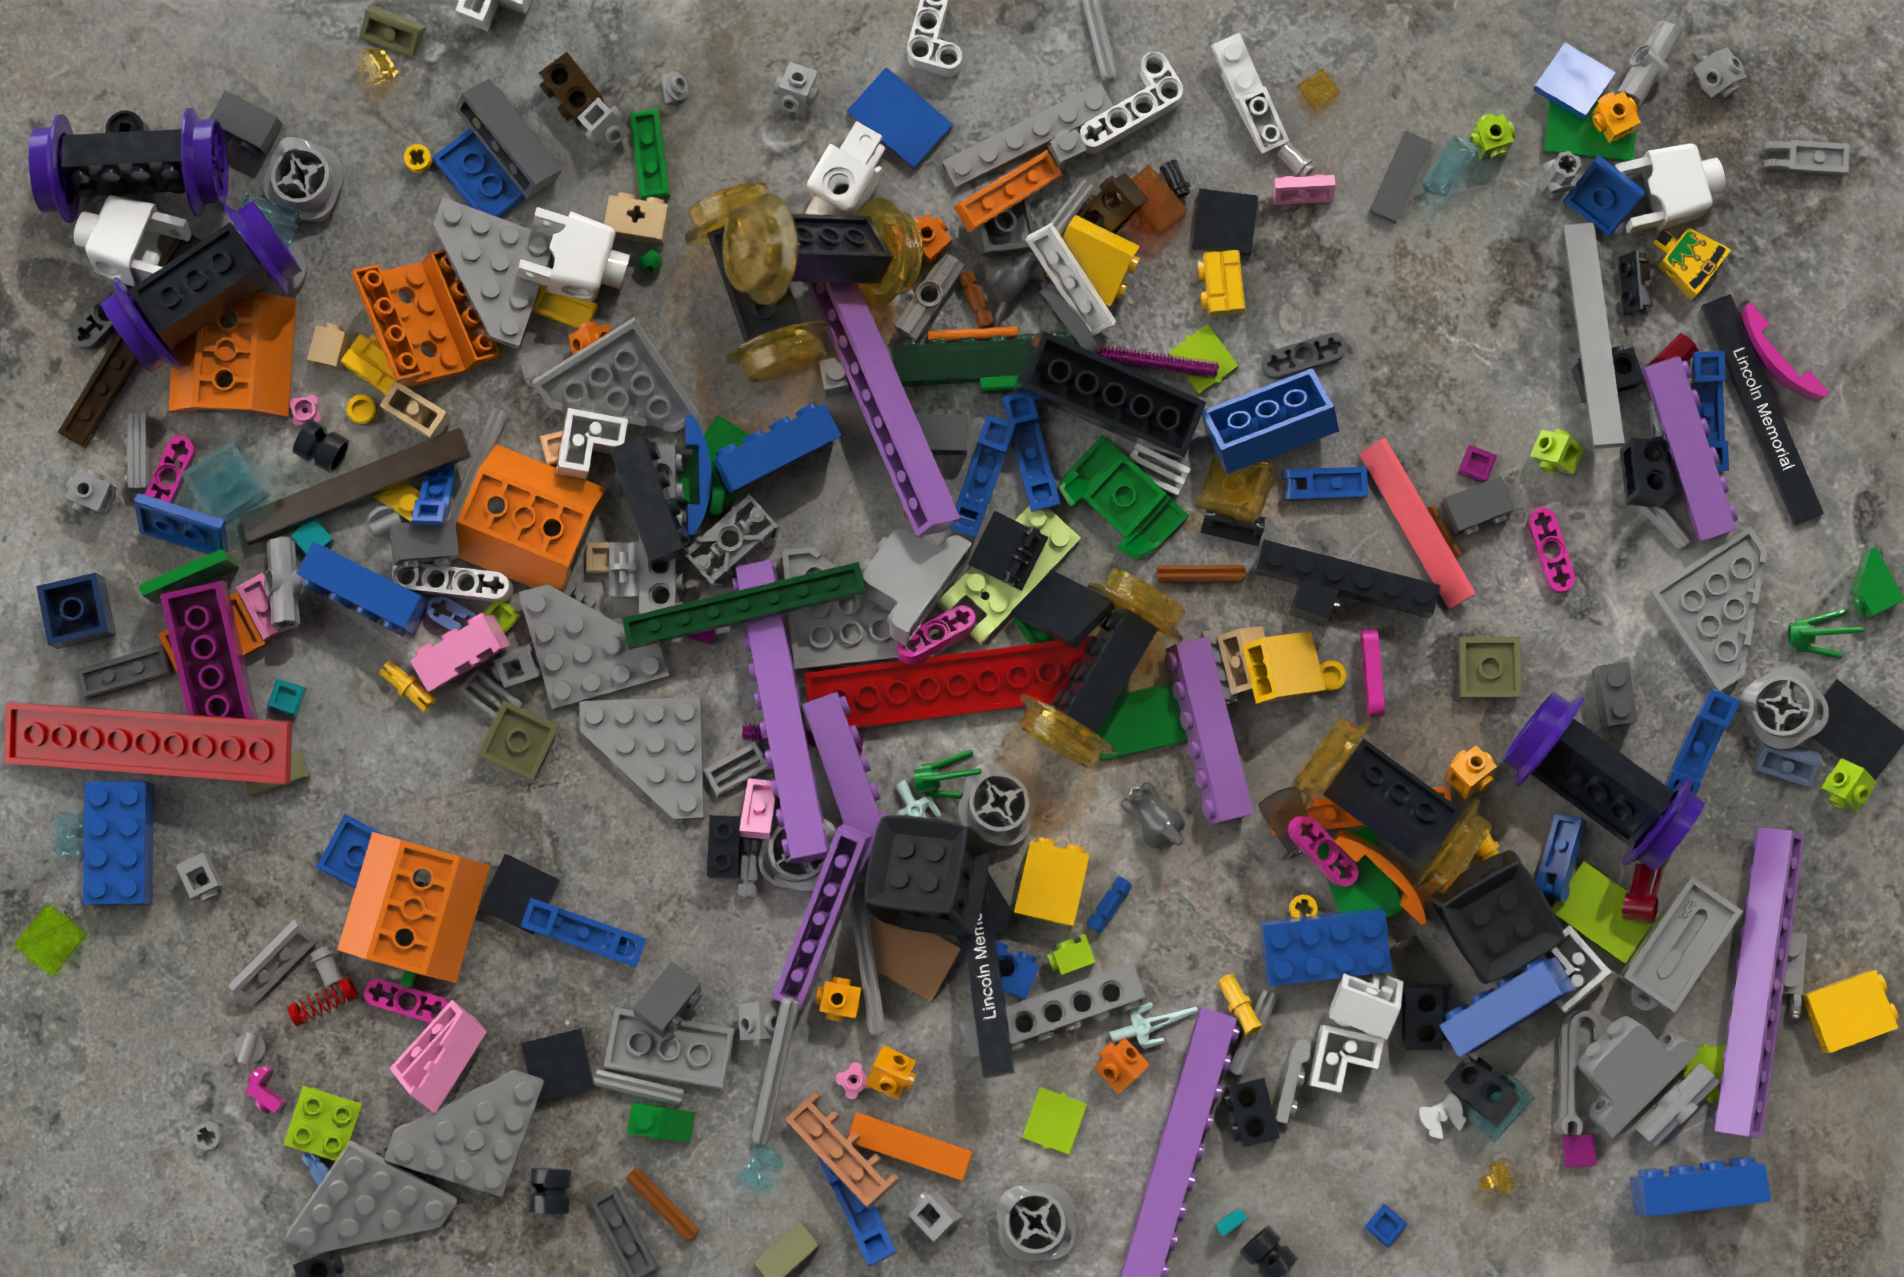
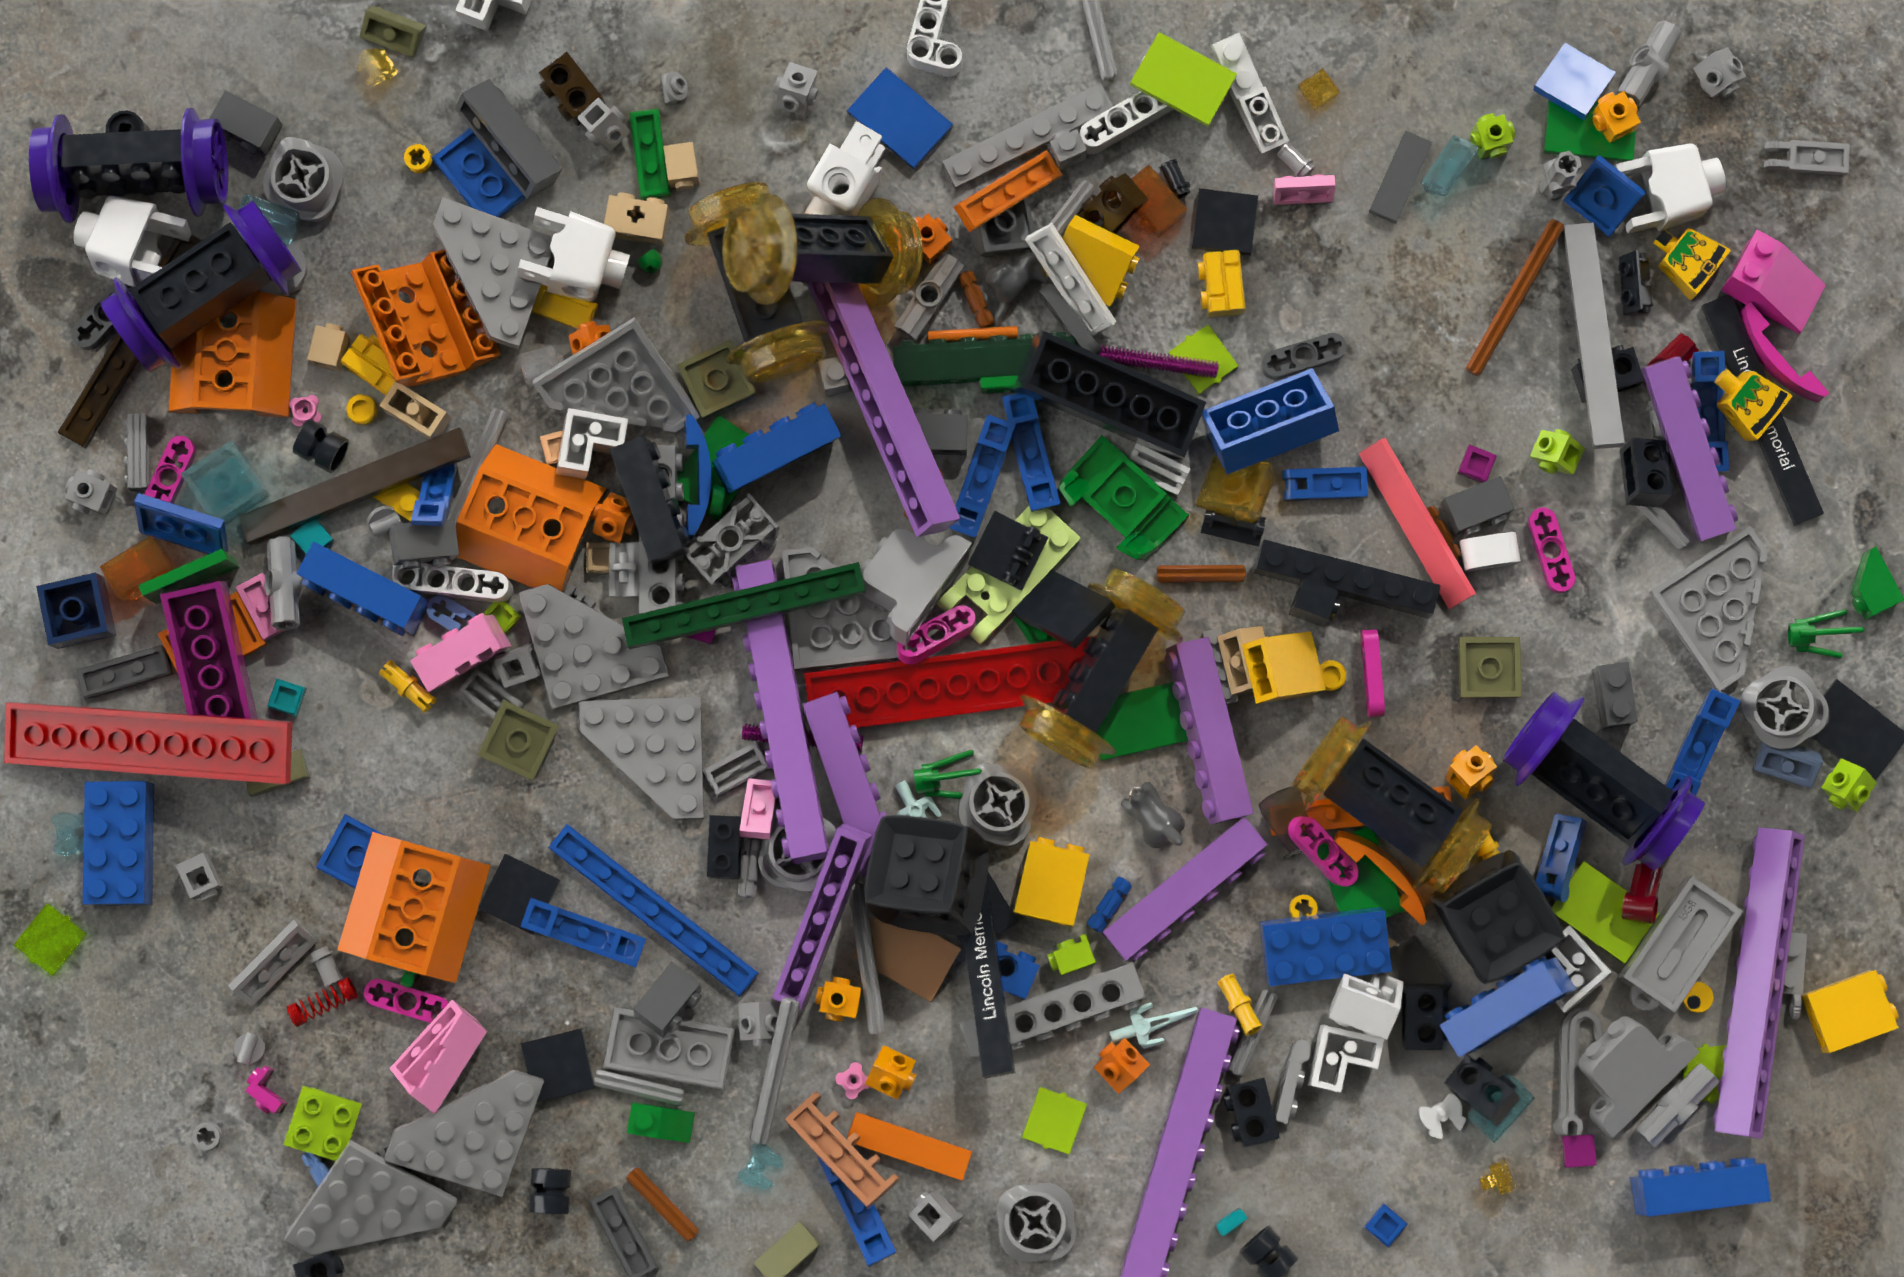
(135, 567): none -> clear orange brick
(613, 518): none -> orange brick
(653, 910): none -> blue tile
(681, 166): none -> tan brick
(715, 382): none -> olive plate
(1183, 79): none -> lime tile
(1184, 889): none -> medium lavender brick
(1490, 551): none -> white beam
(1514, 297): none -> dark orange axle
(1699, 998): none -> yellow tile
(1750, 402): none -> yellow torso
(1774, 282): none -> dark pink slope

